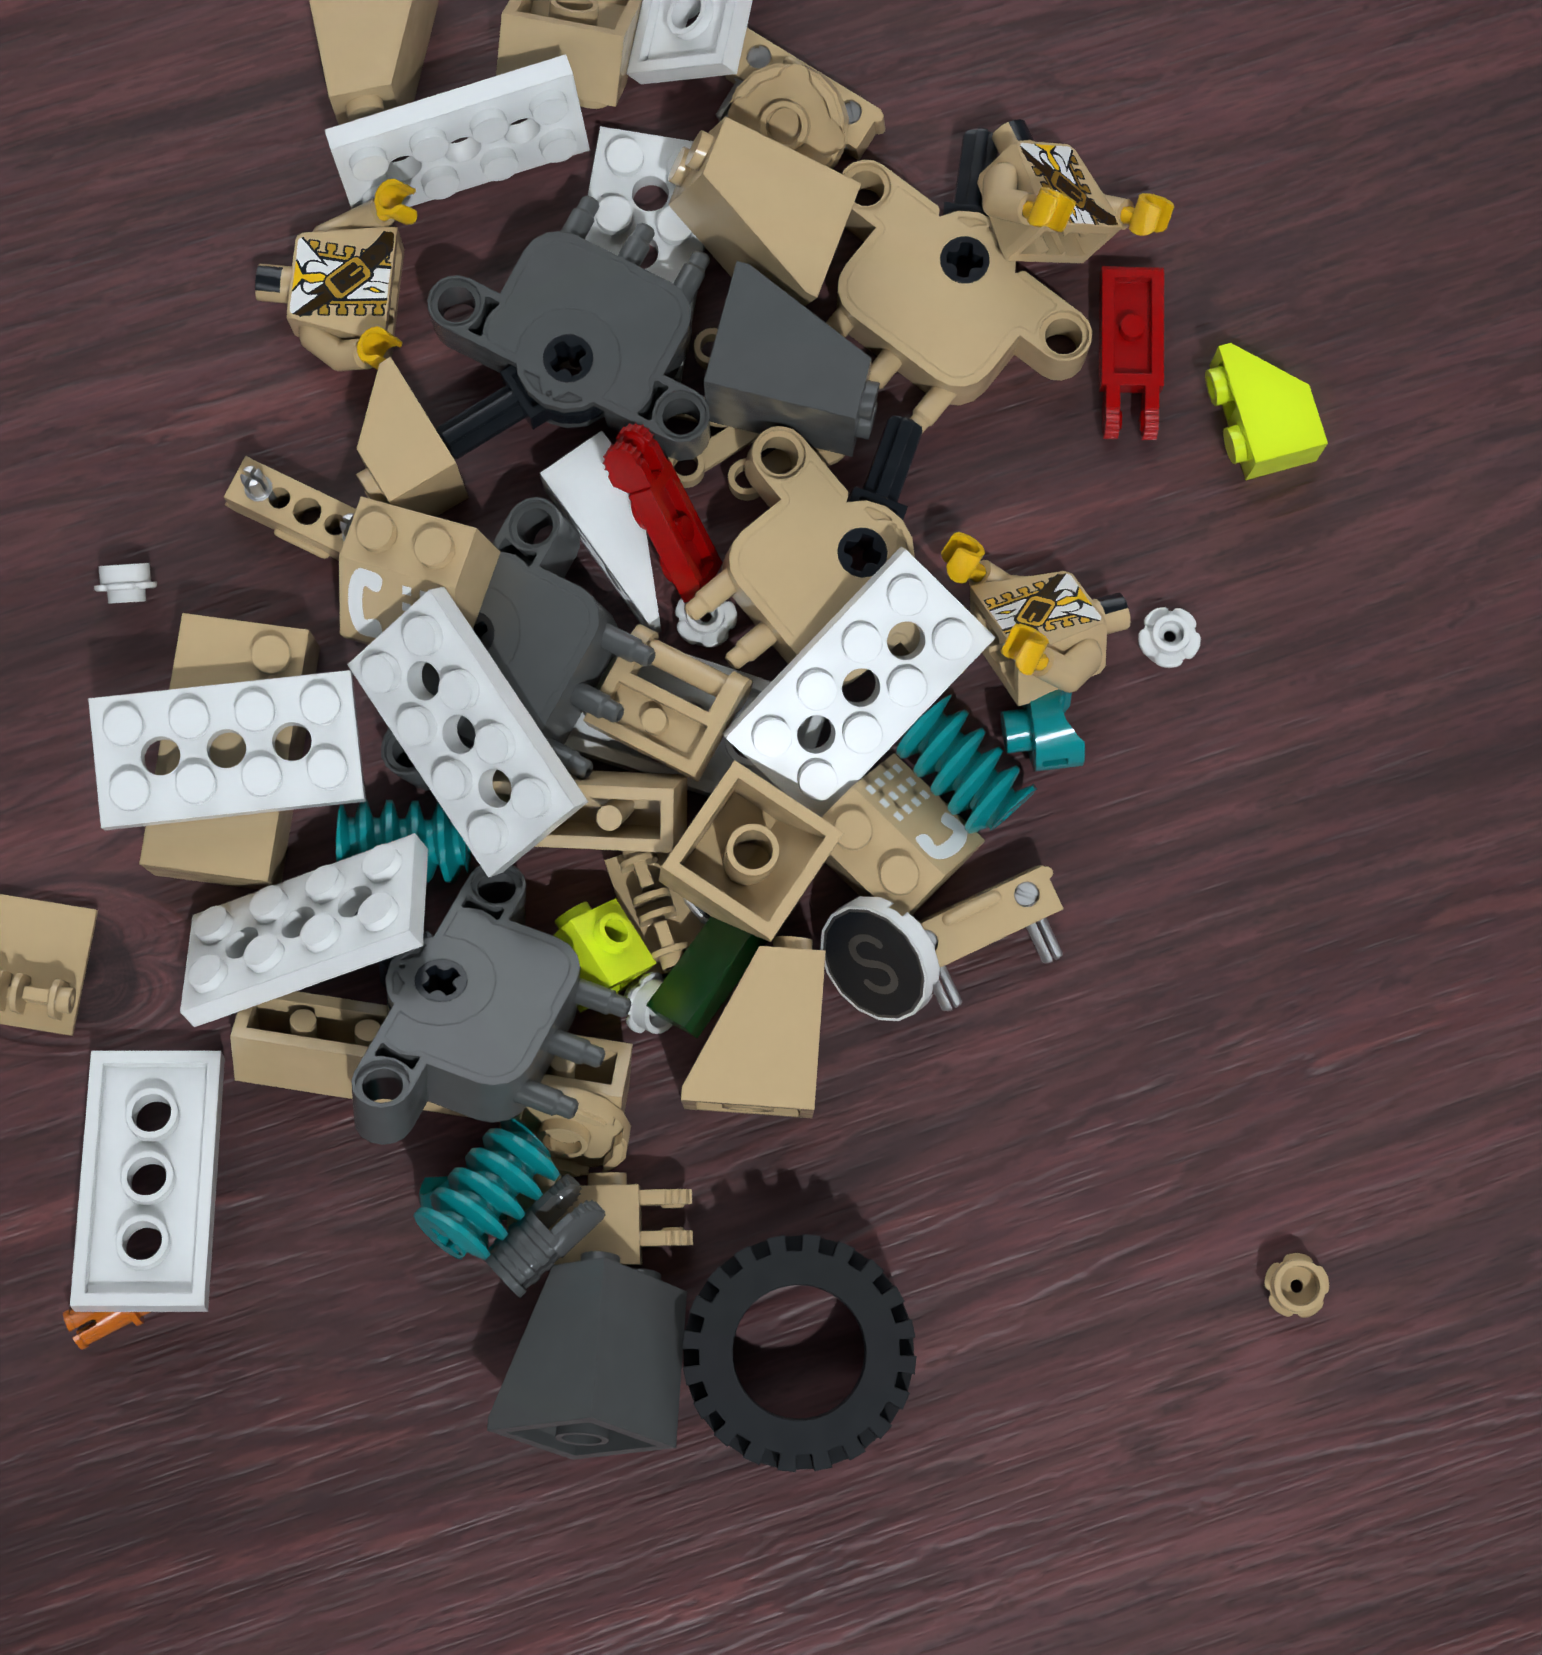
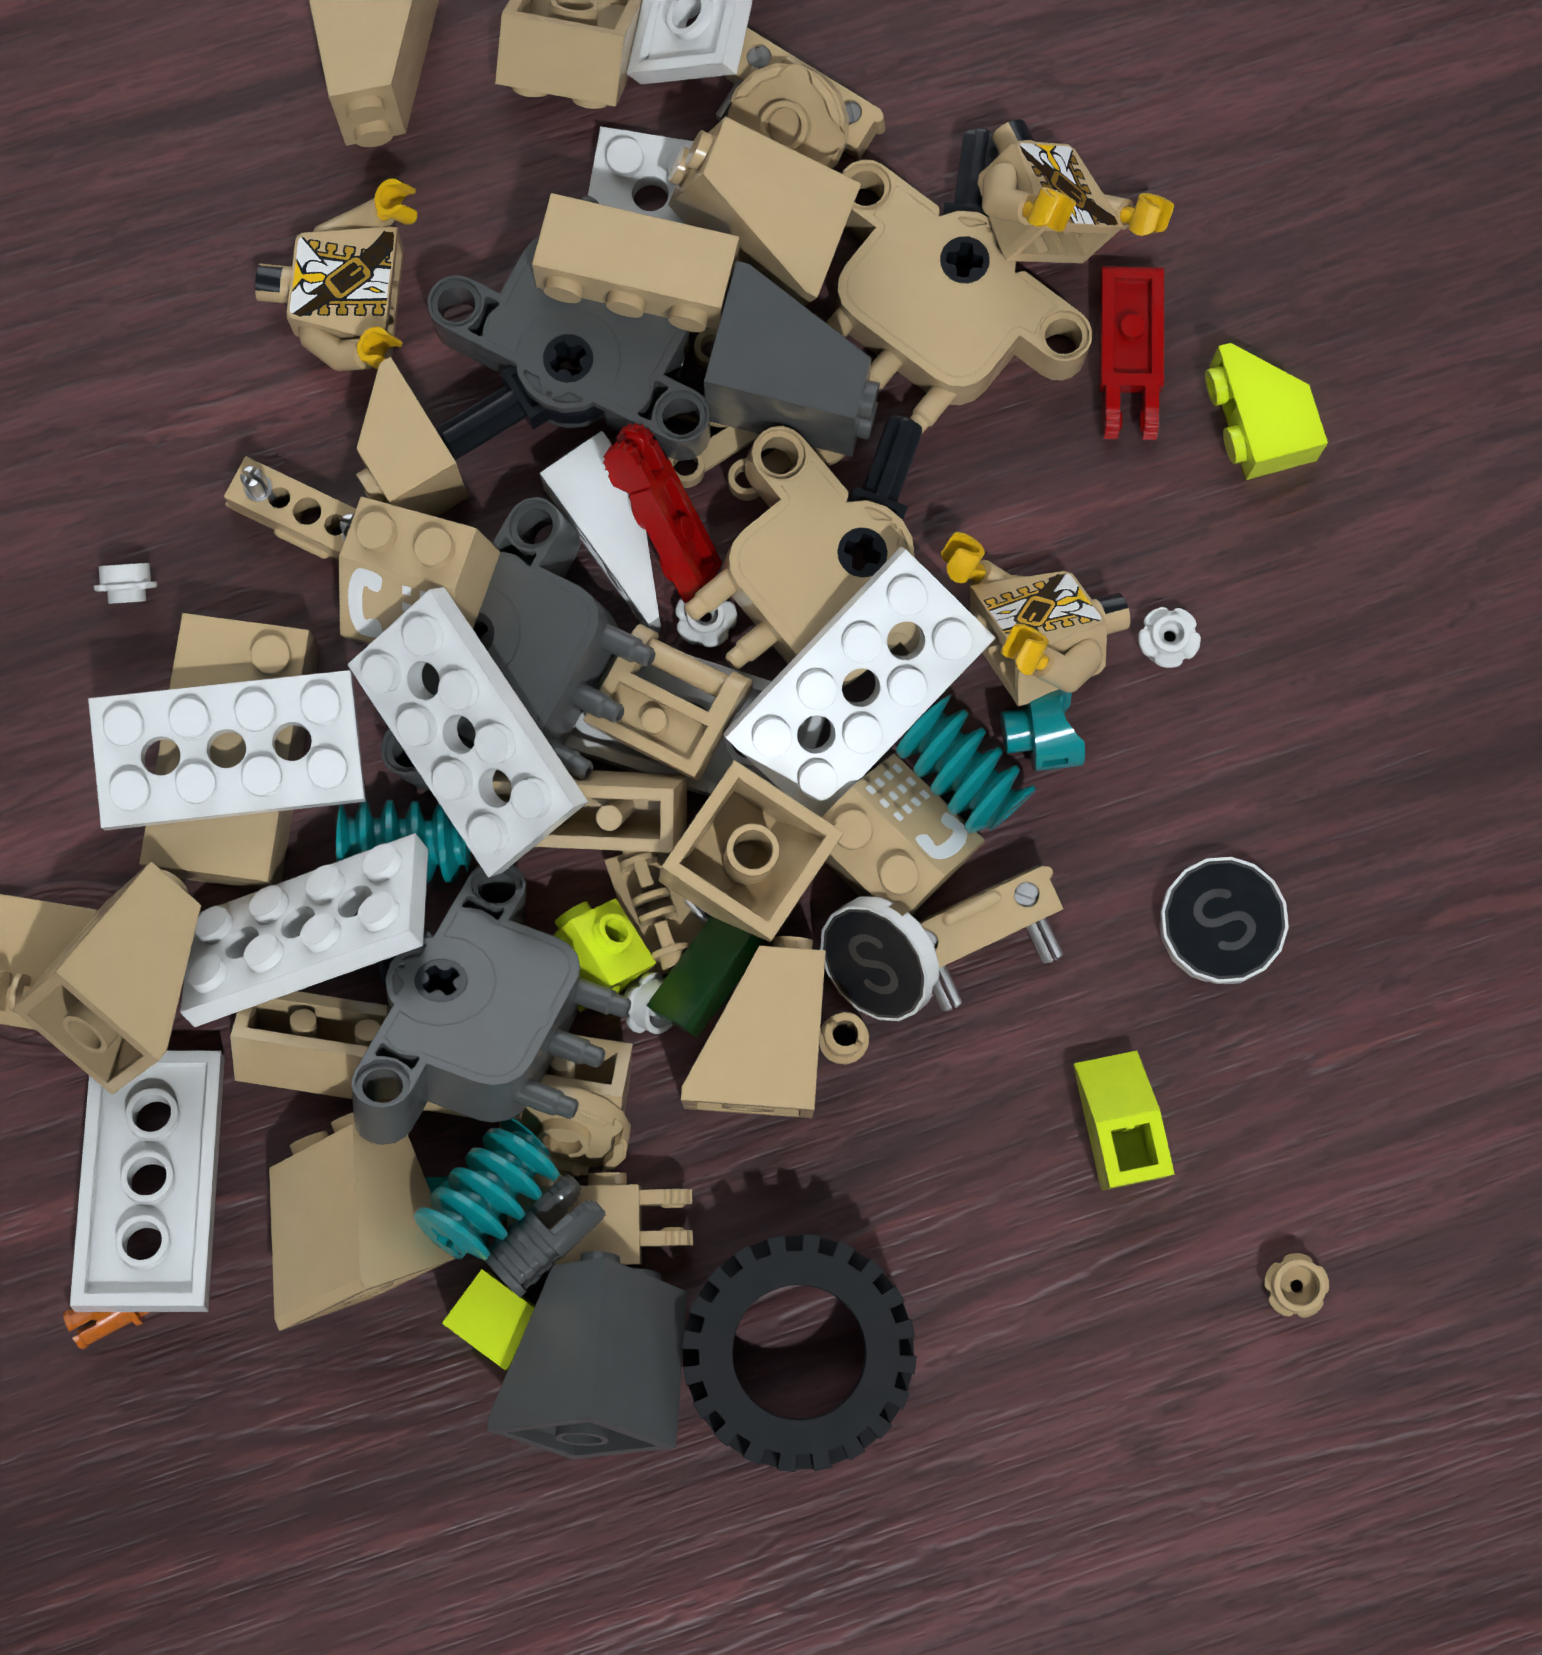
(119, 980): none -> tan slope
(345, 1223): none -> tan slope
(476, 111): white plate -> none
(491, 1318): none -> neon yellow brick
(634, 263): none -> tan brick
(836, 1052): none -> tan pin
(1123, 1121): none -> neon yellow slope
(1223, 920): none -> black tile

